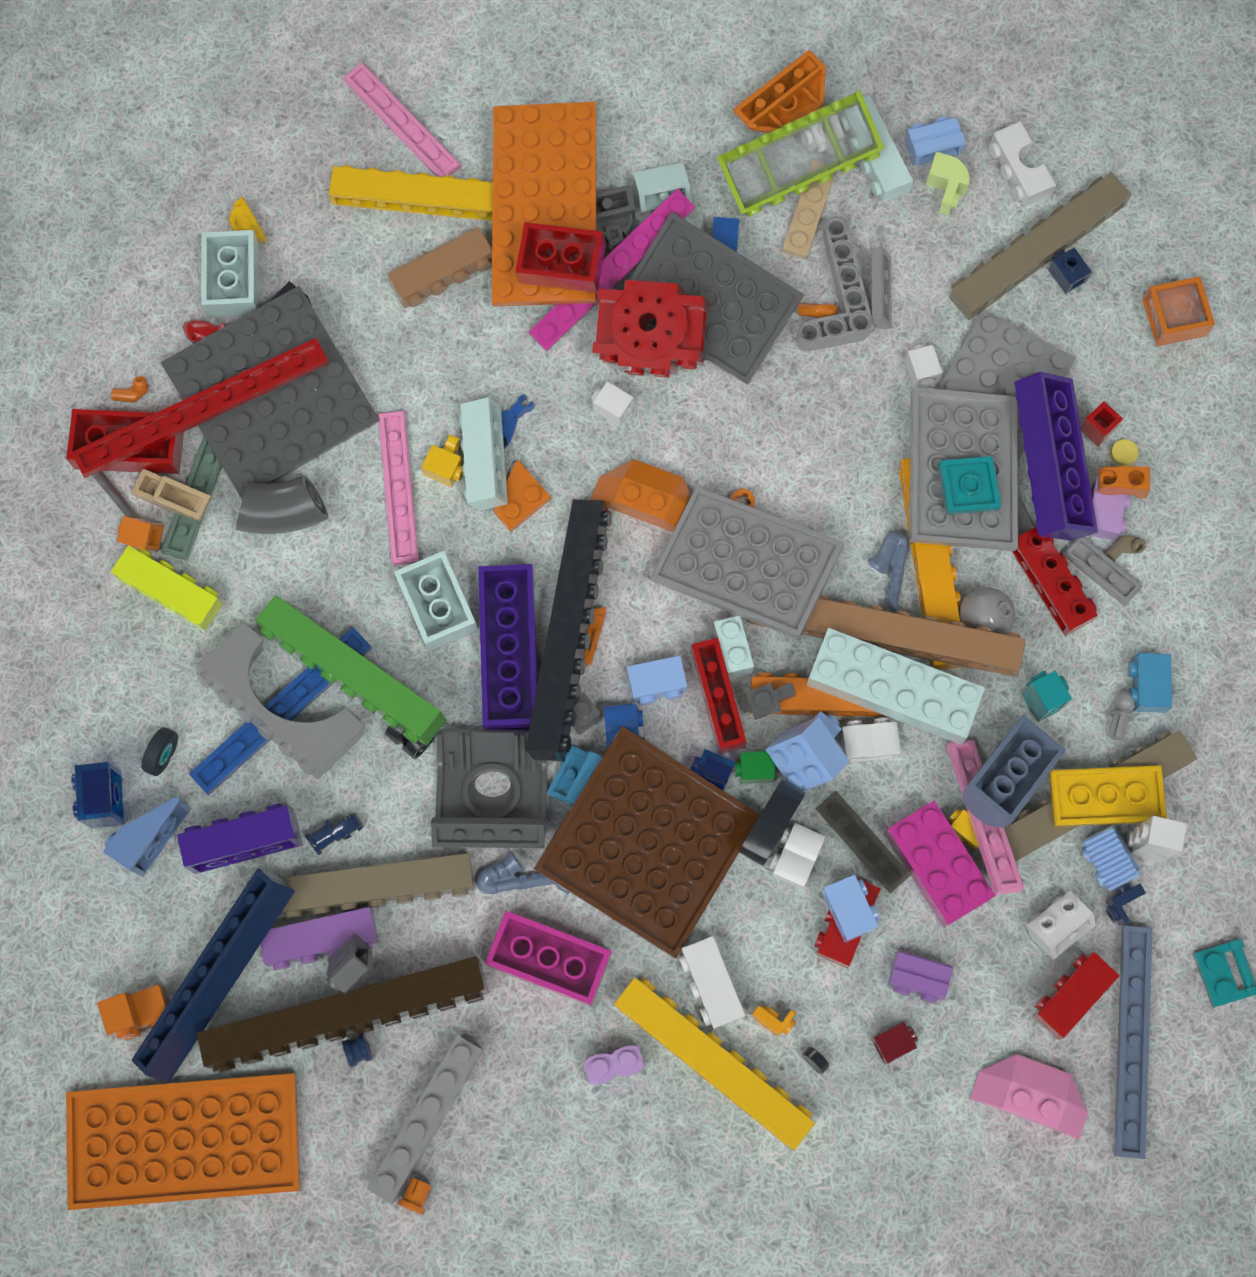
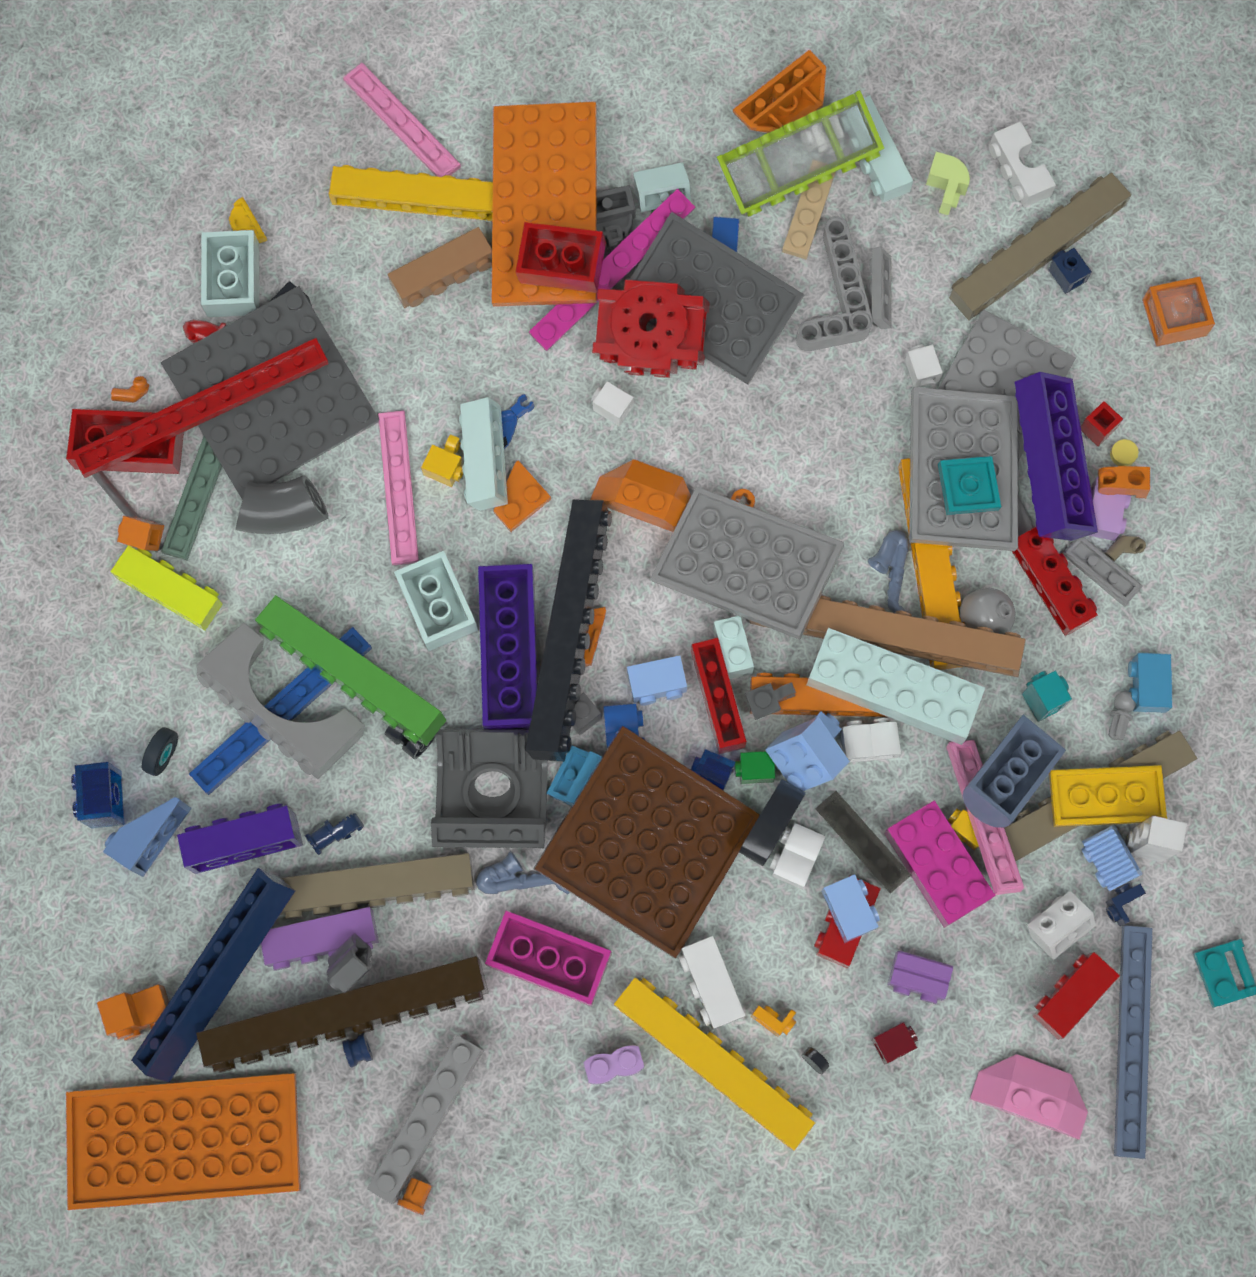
(171, 495): tan slope -> none
(817, 310): orange arm -> none
(940, 136): light blue brick -> none

